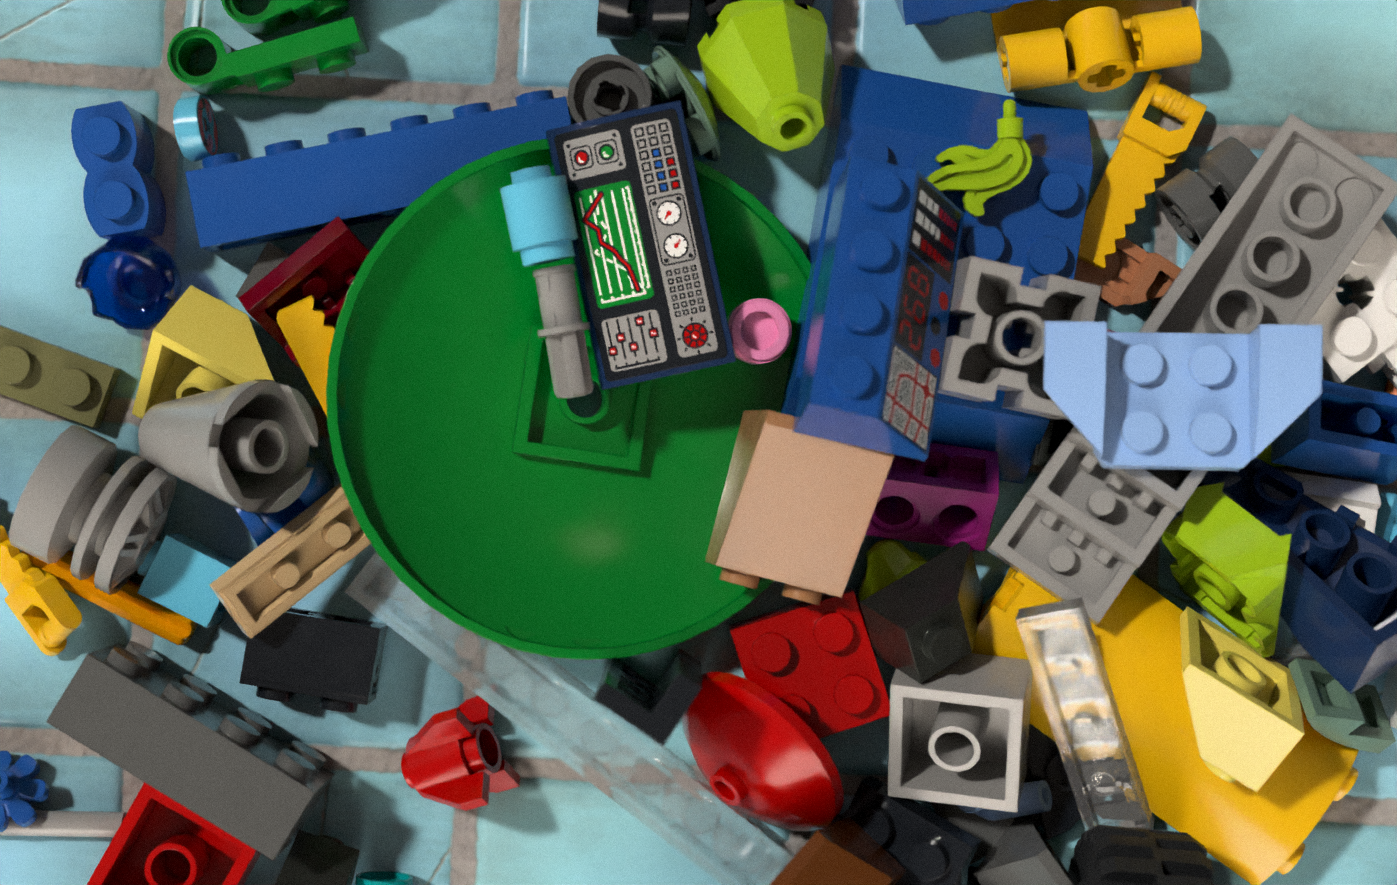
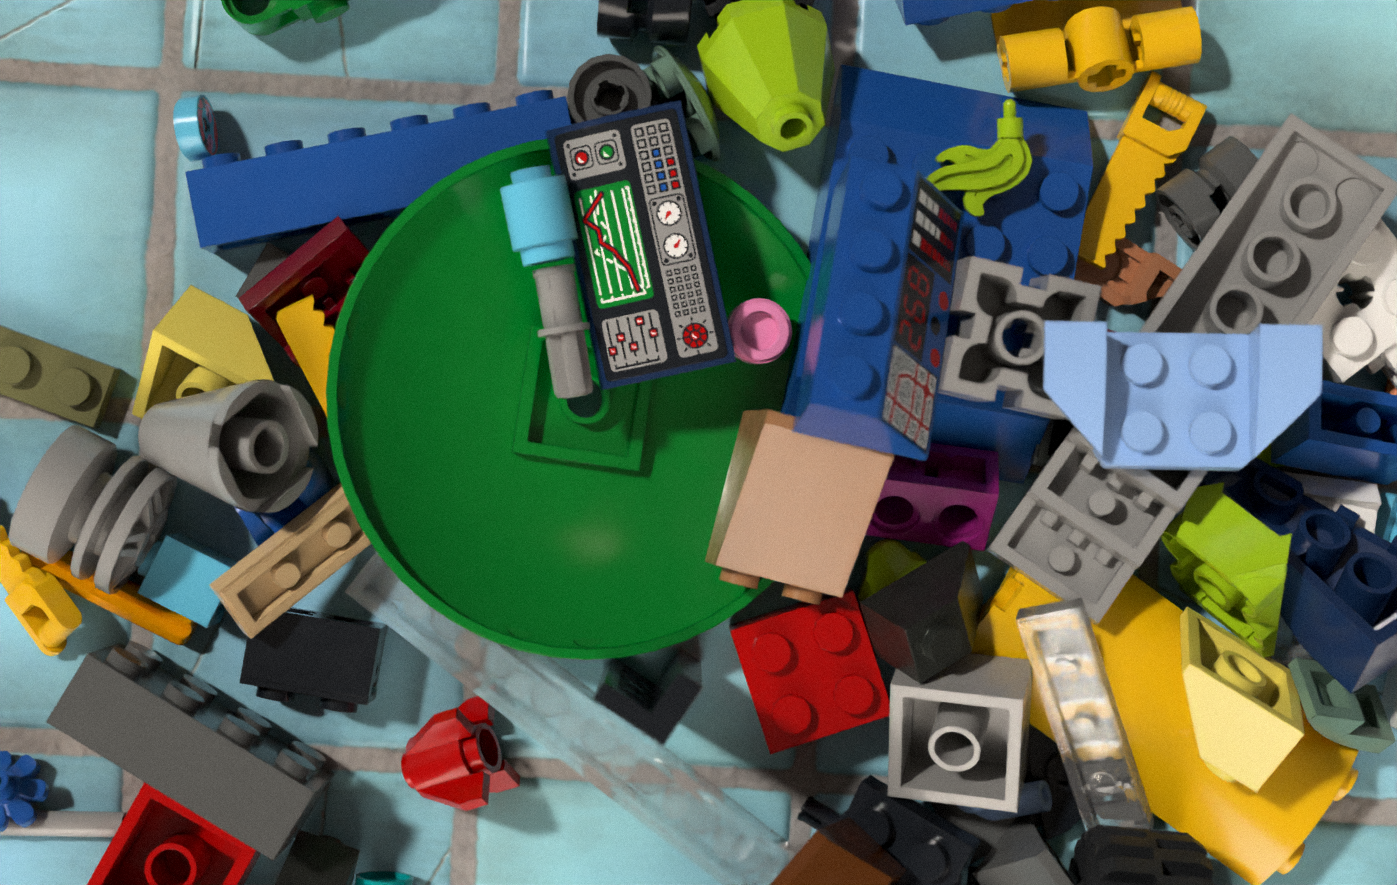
(118, 157): blue brick -> none
(130, 281): clear blue hair -> none
(269, 63): green plate -> none
(761, 755): red dish -> none

